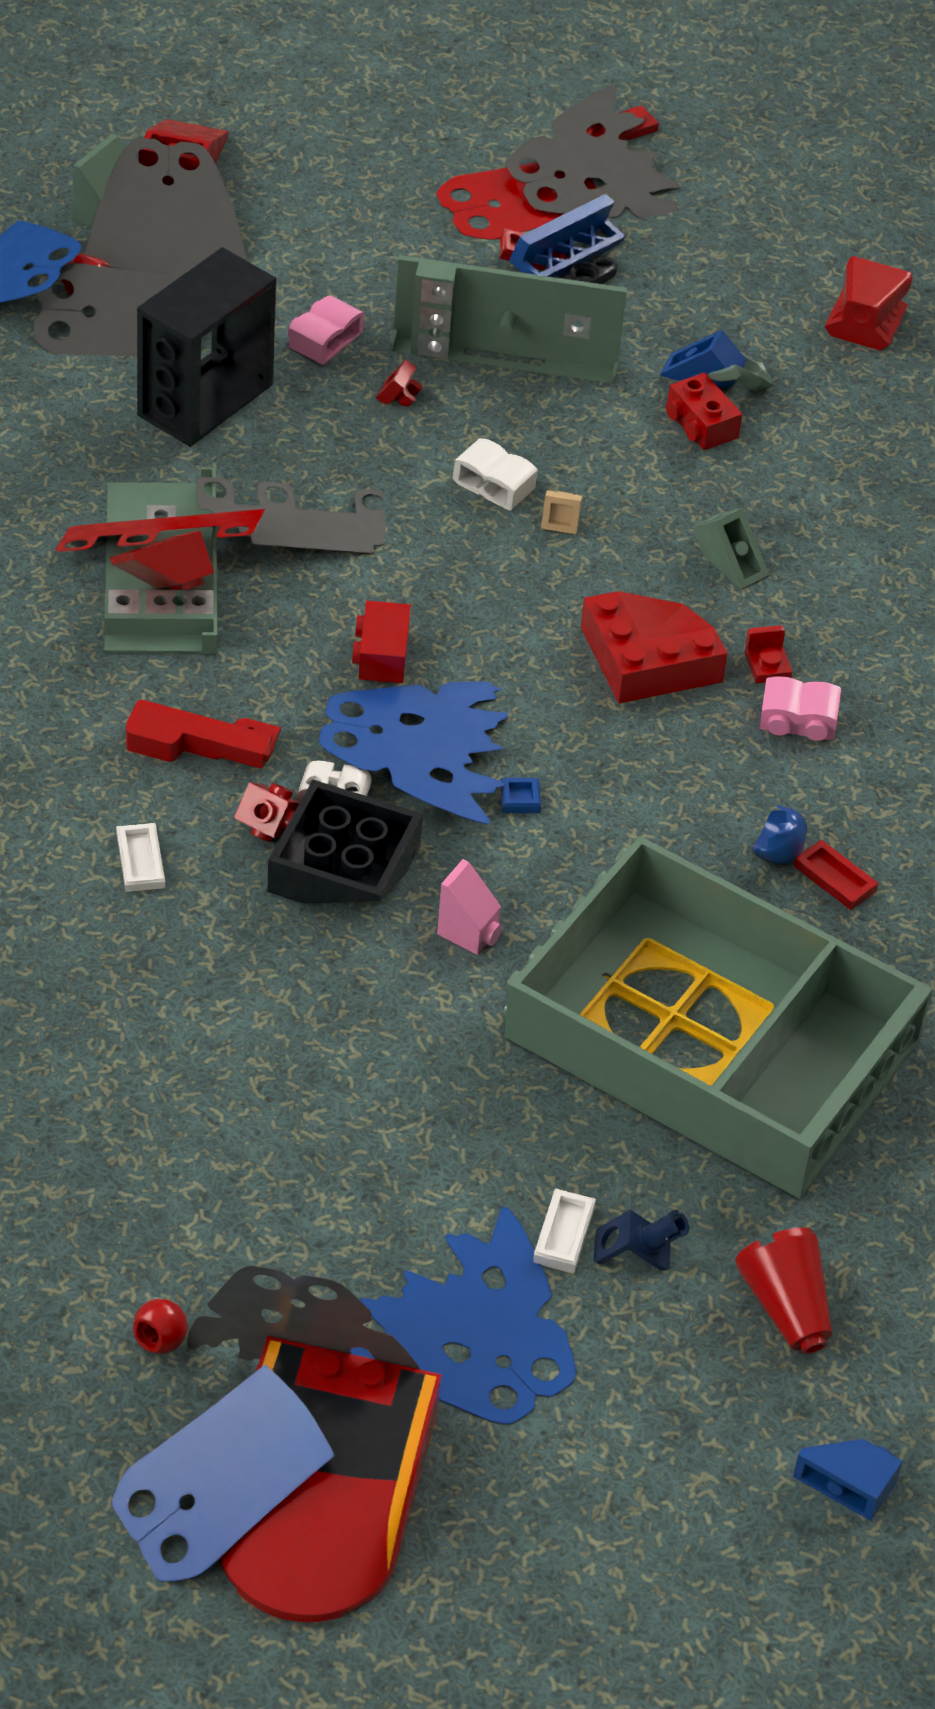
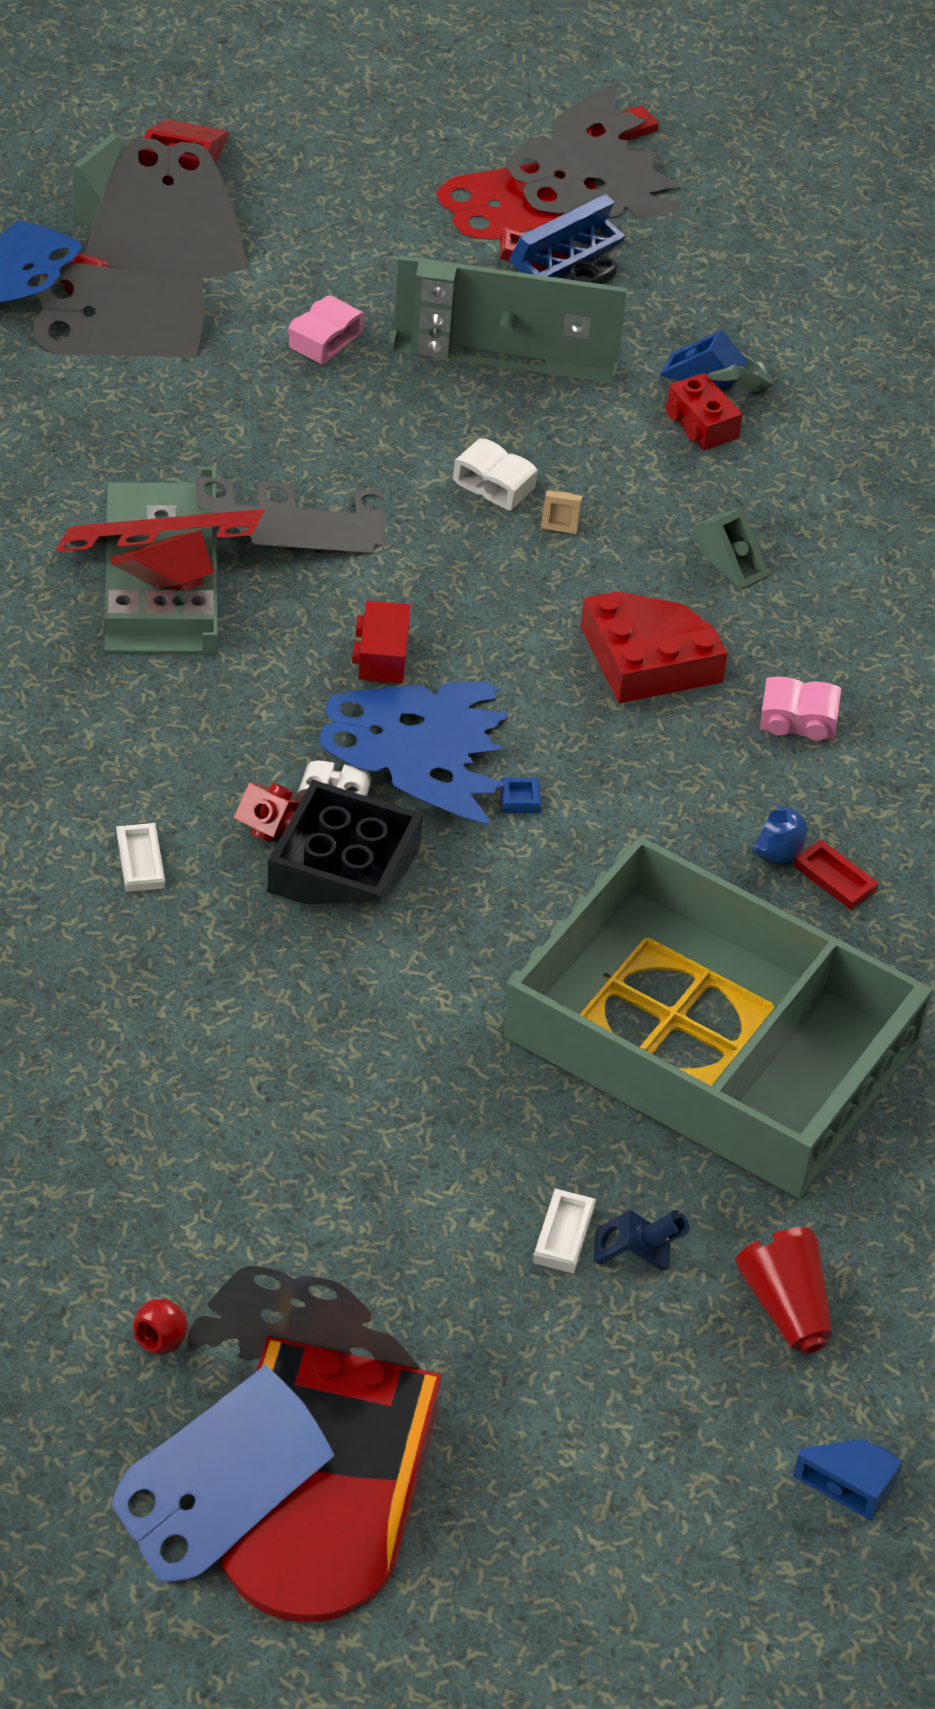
(167, 731): red piece -> none
(173, 383): black window -> none
(400, 385): red tile -> none
(468, 910): bright pink slope -> none
(482, 1320): blue piece -> none
(766, 653): red bracket -> none
(869, 303): red piece -> none

